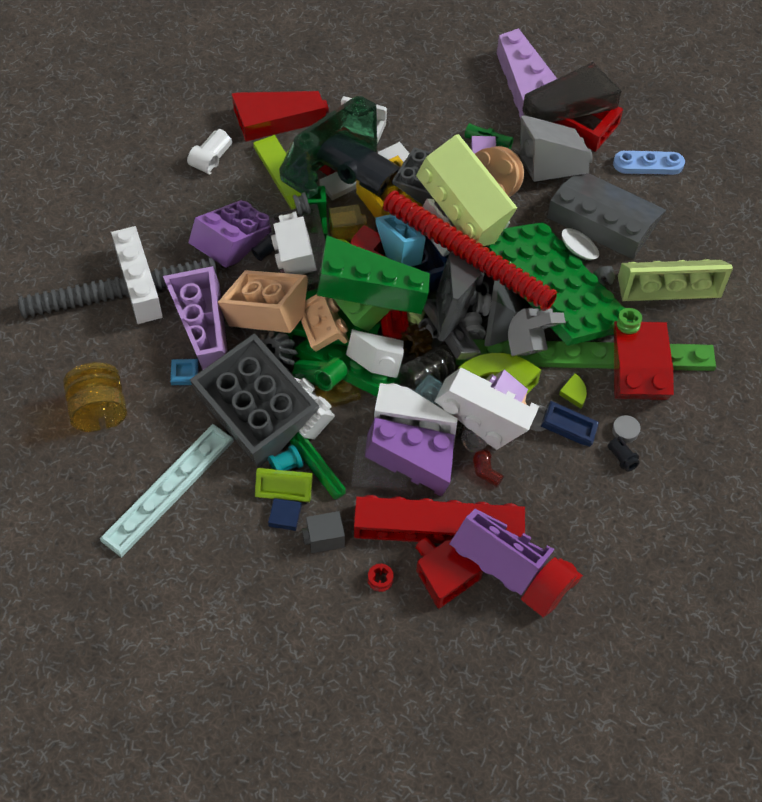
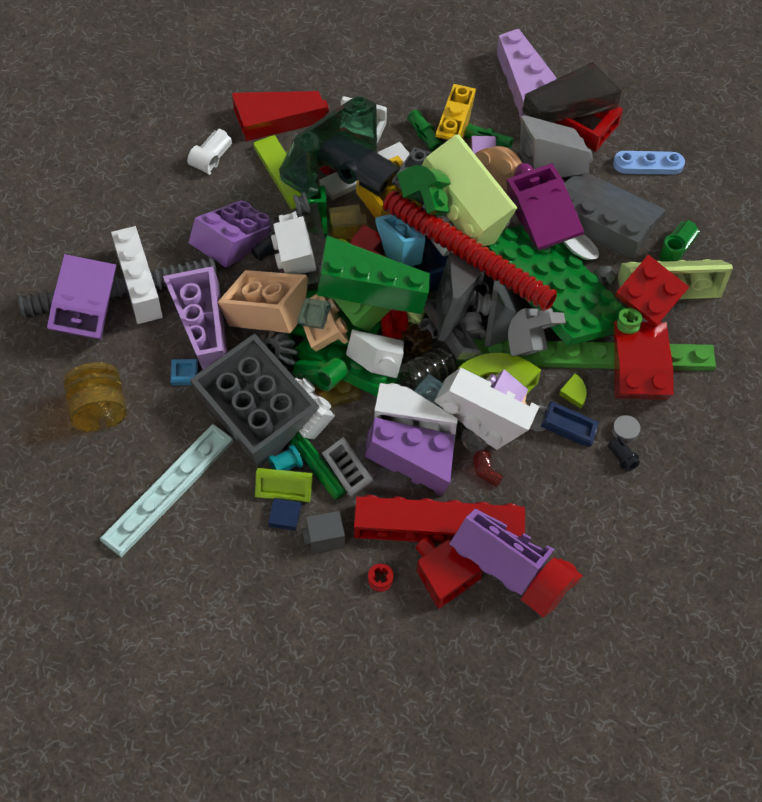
(81, 297): none -> medium lavender slope
(314, 313): none -> clear light blue tile
(336, 451): none -> light grey slope
(424, 130): none -> green pin
(426, 183): none -> green brick
(456, 112): none -> yellow slope
(543, 205): none -> magenta slope
(652, 290): none -> red plate
(678, 242): none -> green piece

